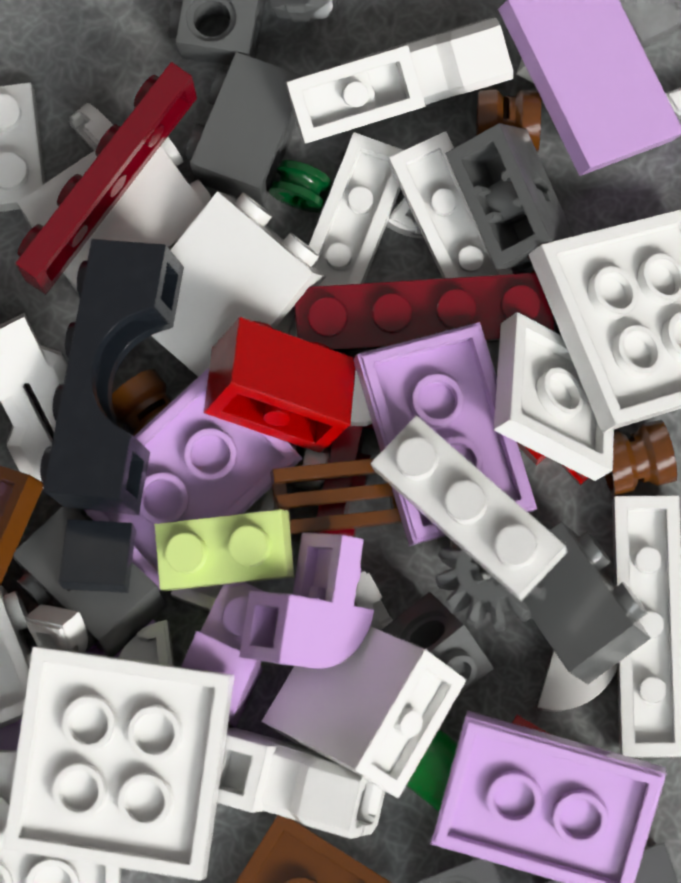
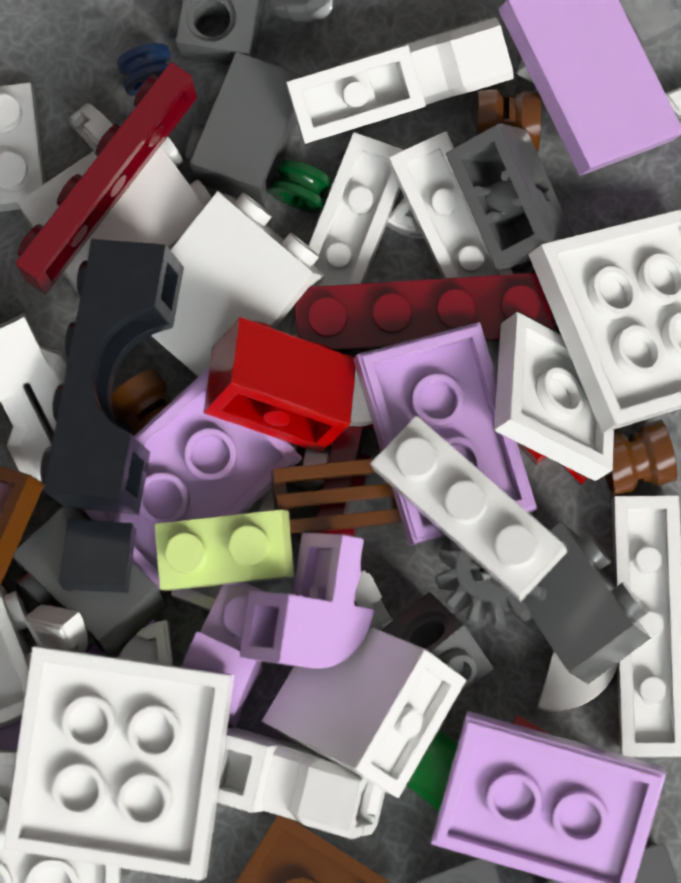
(141, 64): none -> dark blue bush

